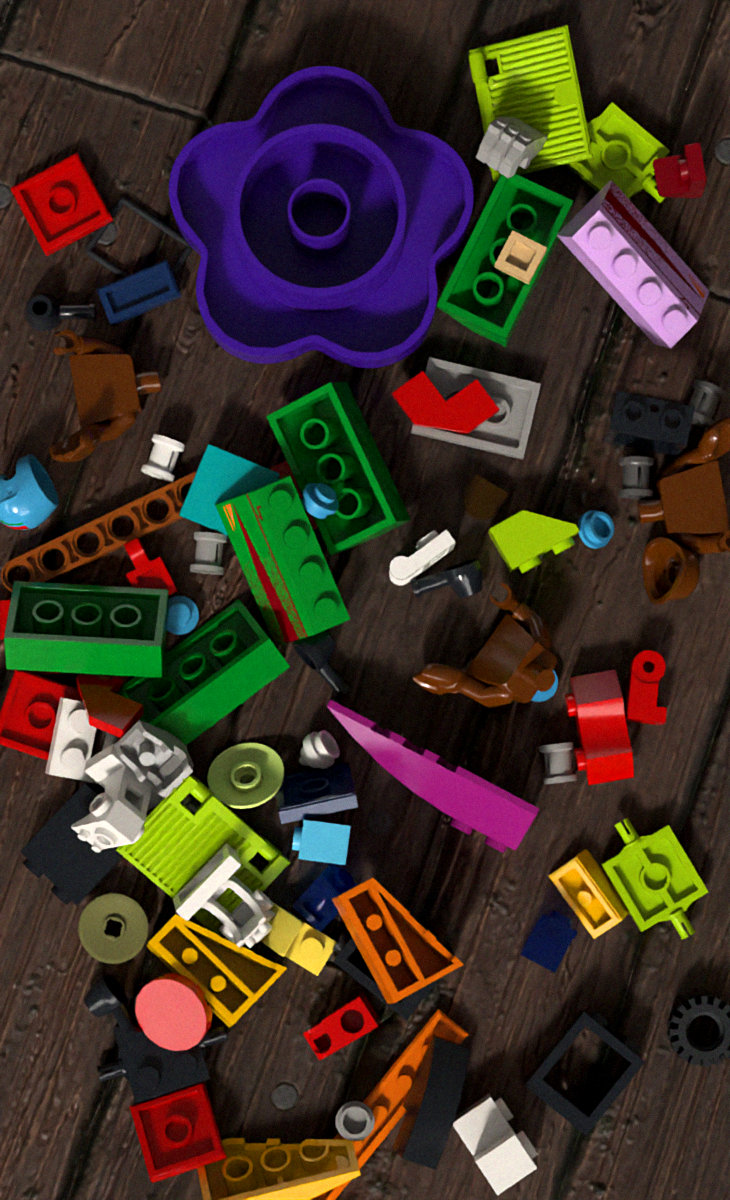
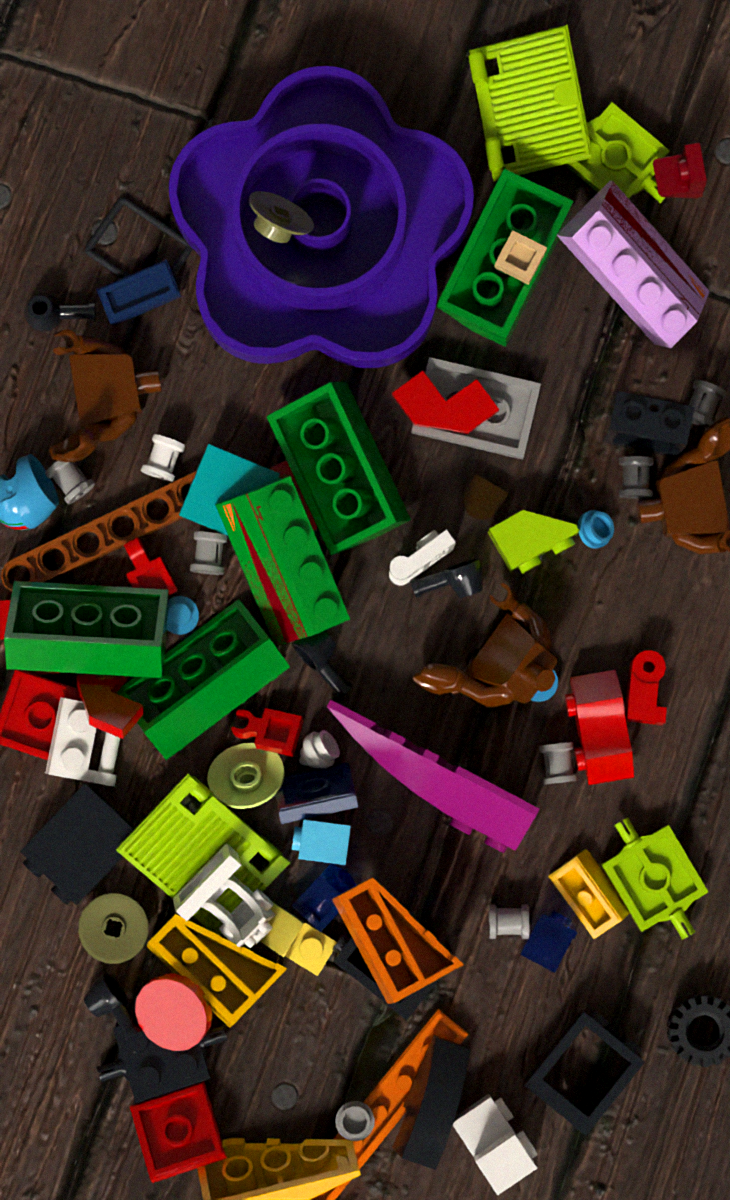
(61, 204): red tile -> none
(70, 480): none -> light grey bush
(121, 810): white tile -> none
(155, 756): light grey hand -> none
(273, 732): none -> red plate
(278, 217): none -> olive piece
(319, 500): dark azure plate -> none
(342, 1026): red leg -> none
(509, 145): light grey hand -> none
(509, 921): none -> light grey bush
(669, 571): reddish brown helmet -> none

